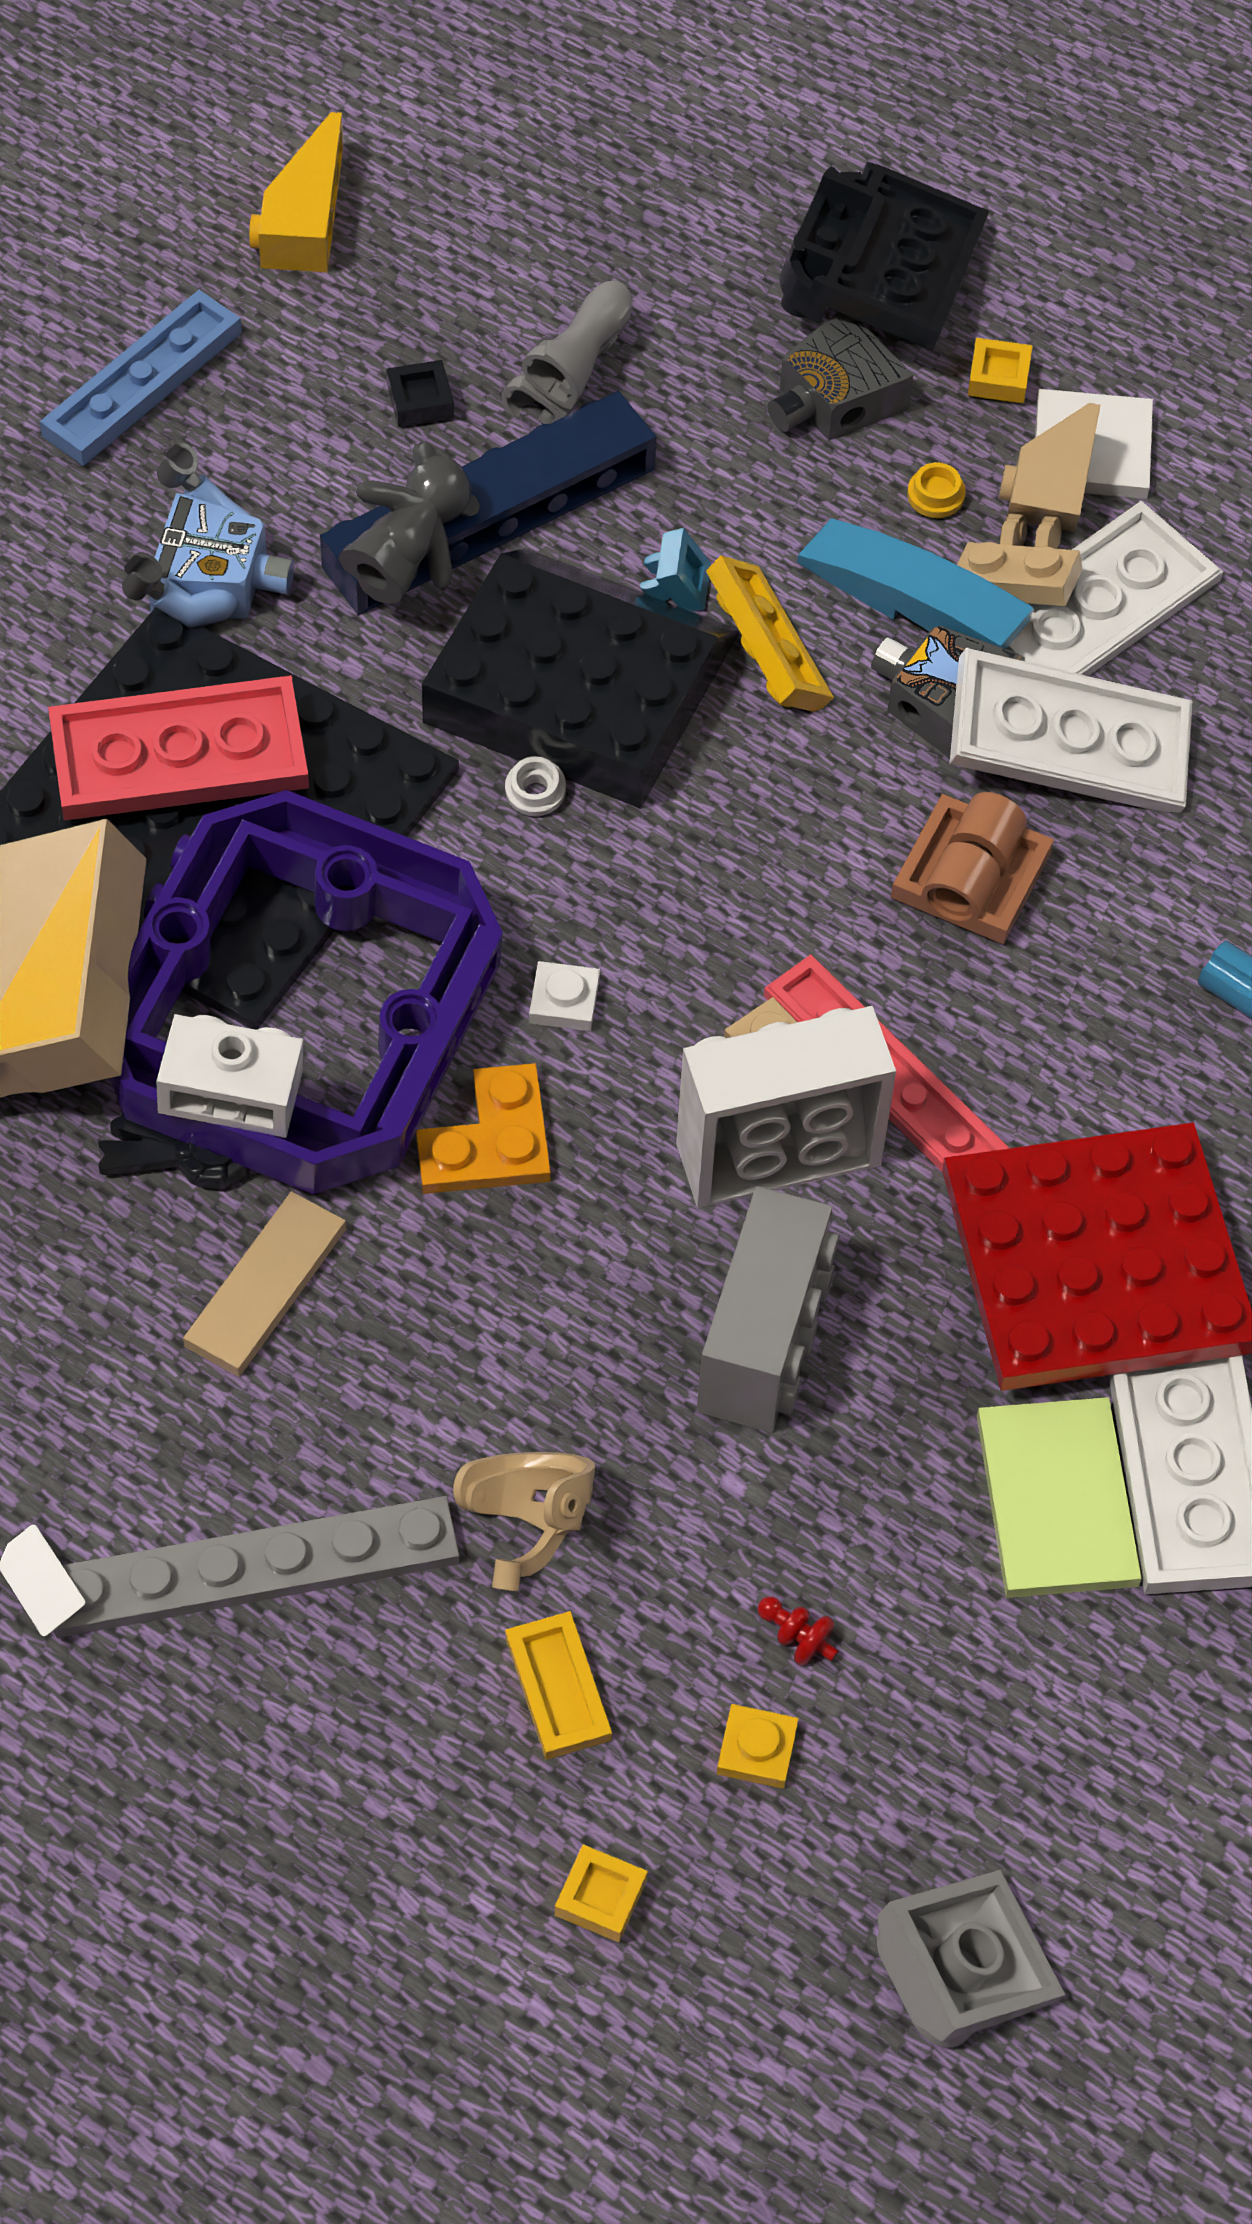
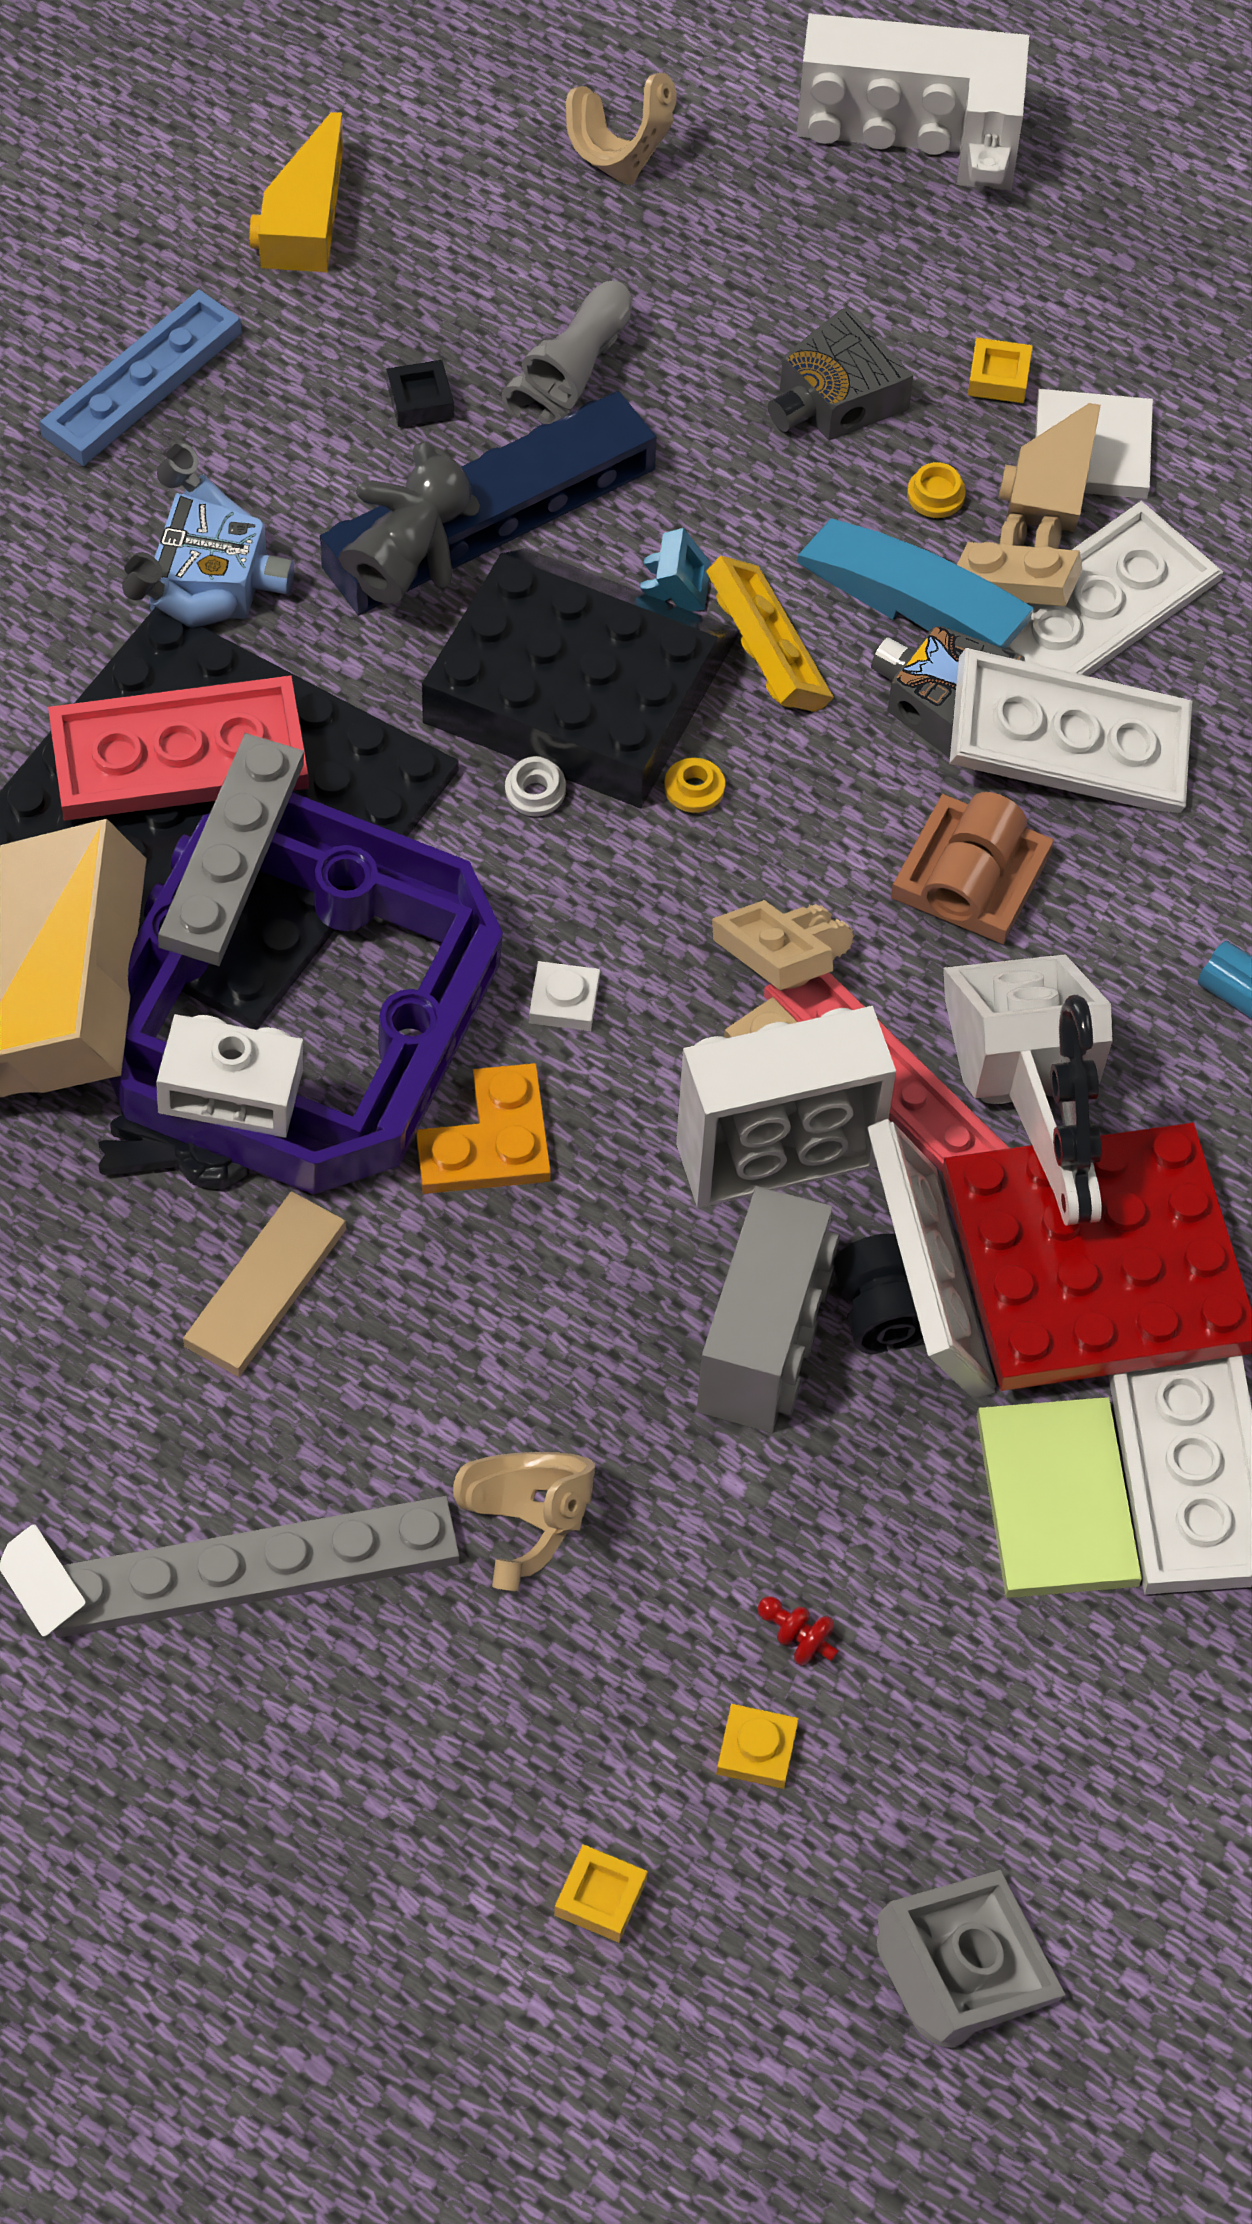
(231, 849): none -> light grey plate
(558, 1685): yellow tile -> none
(603, 149): none -> tan helmet
(692, 797): none -> yellow plate
(784, 946): none -> tan hinge
(877, 1286): none -> black wheel
(881, 253): black plate -> none
(917, 91): none -> white hinge
(932, 1260): none -> white tile
(1033, 1034): none -> white slope

